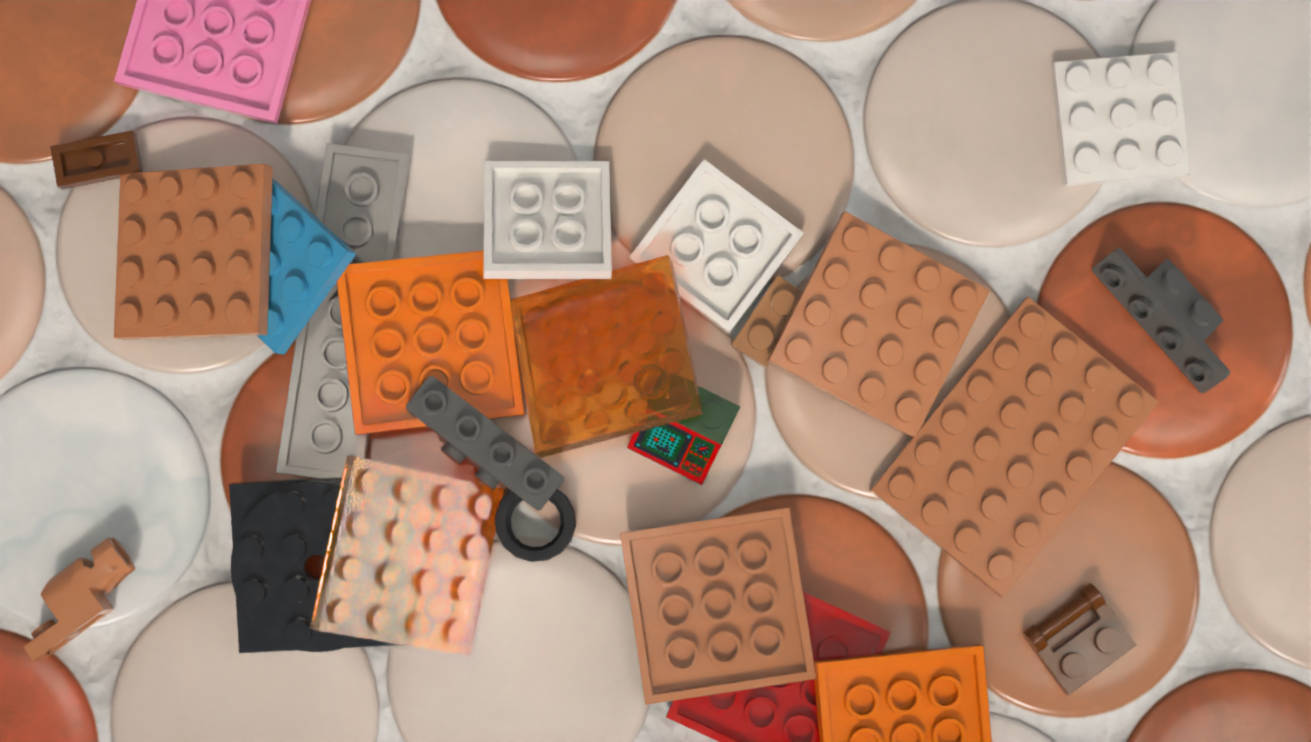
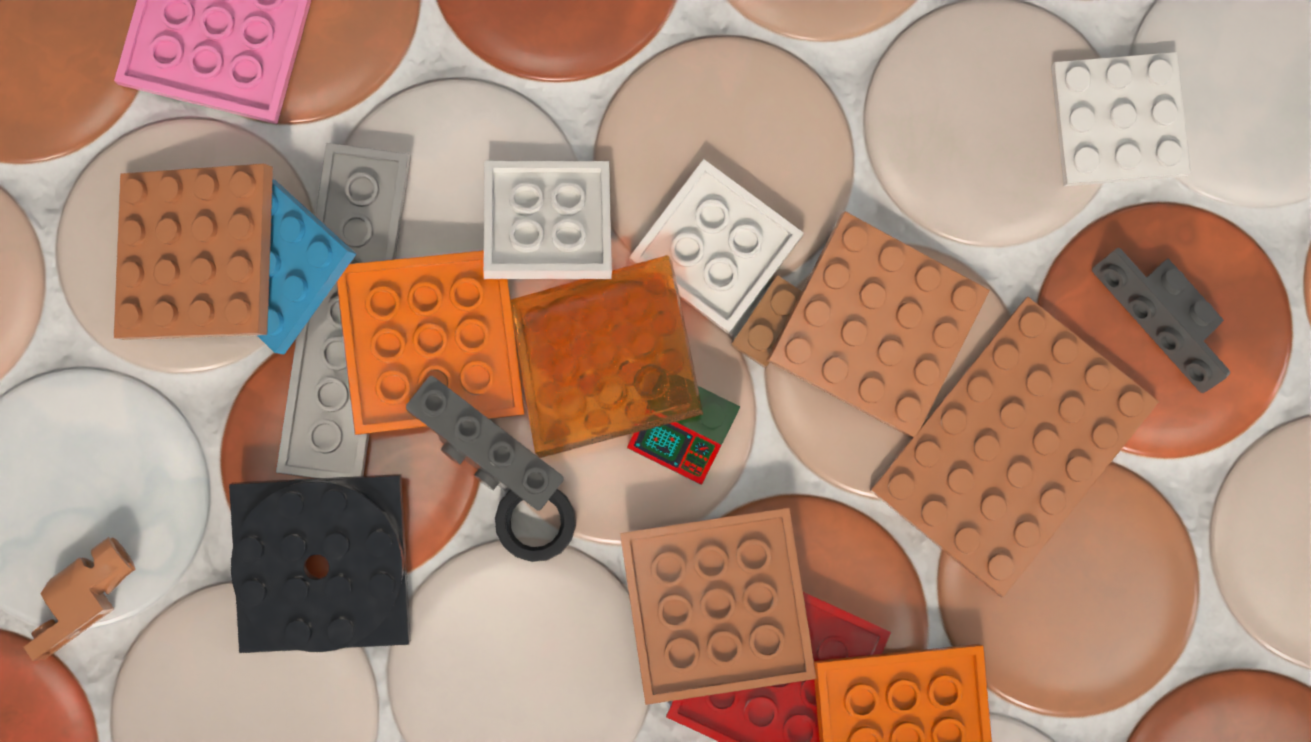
(96, 159): reddish brown plate -> none
(406, 557): clear orange plate -> none
(1086, 651): plate -> none

